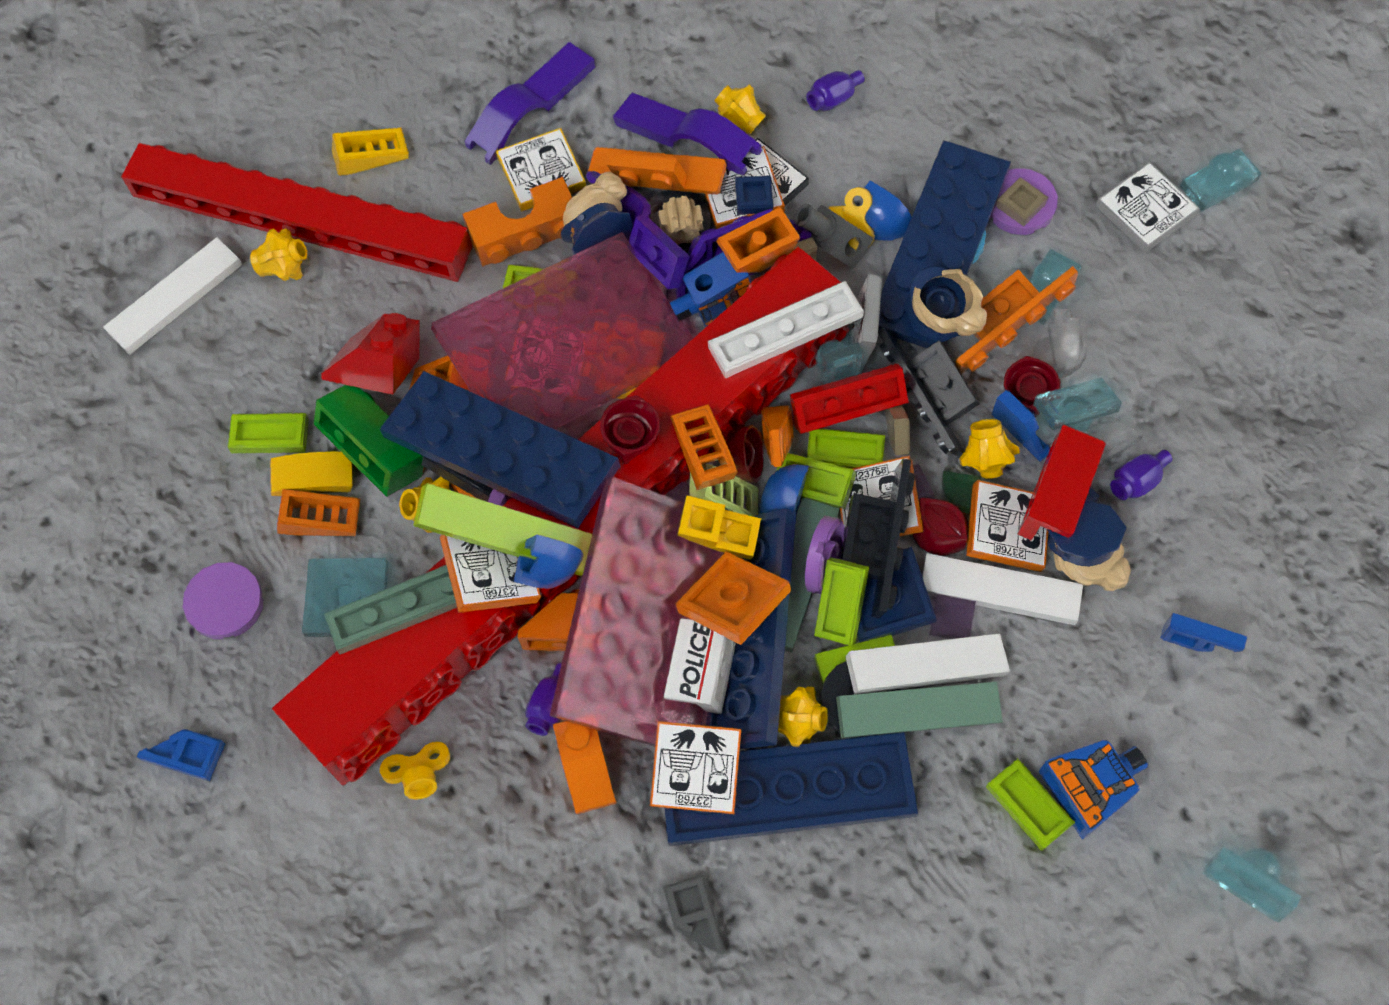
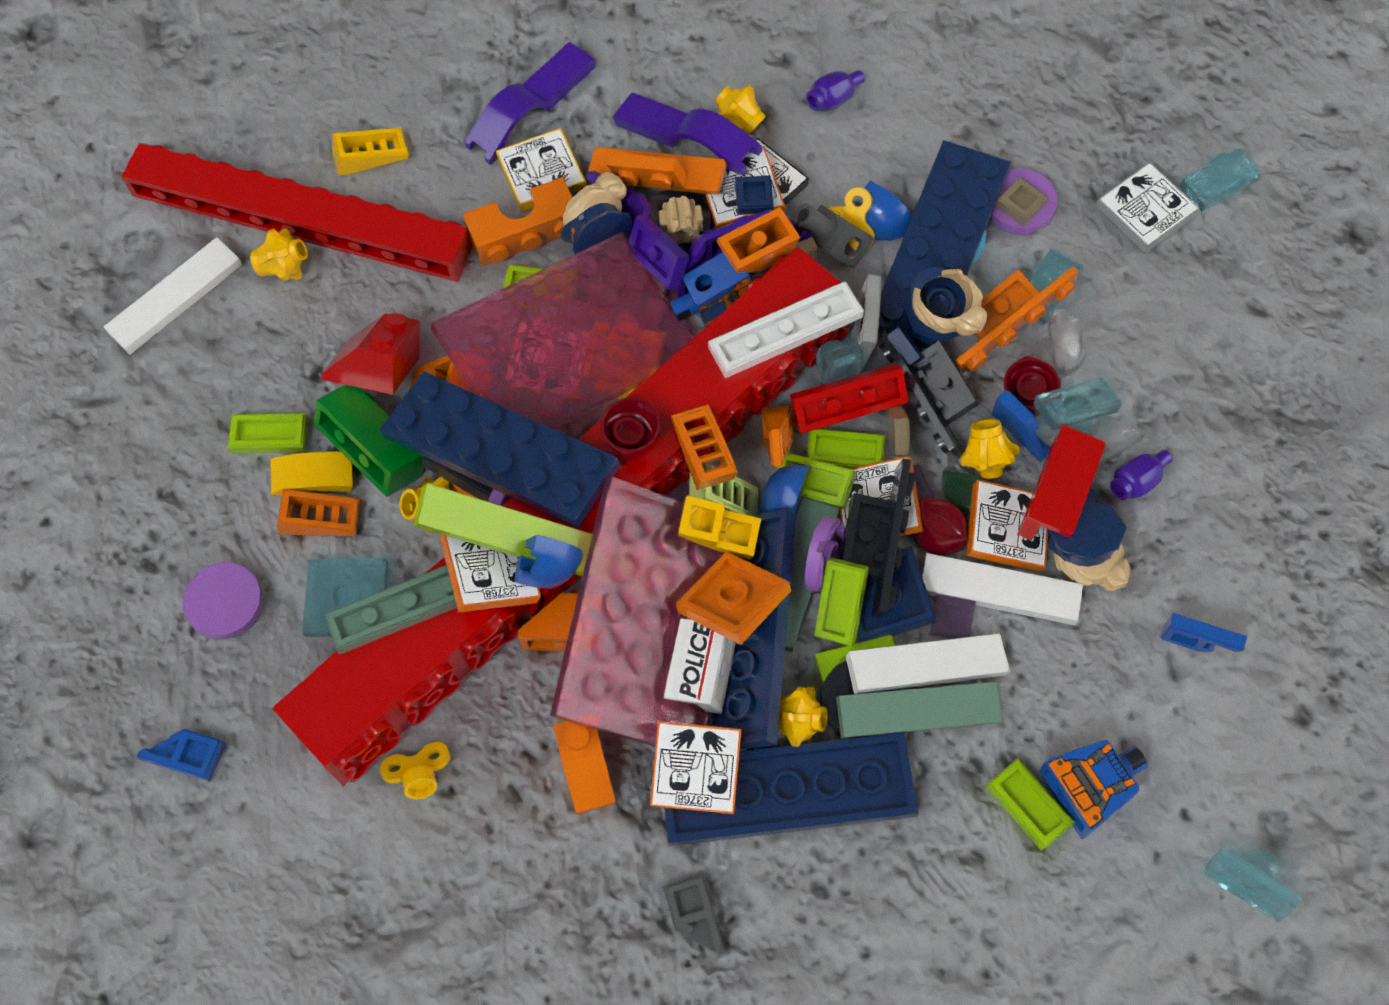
(540, 705): dark purple plant -> none
(747, 453): dark red hat -> none
(903, 342): none -> dark blue tile

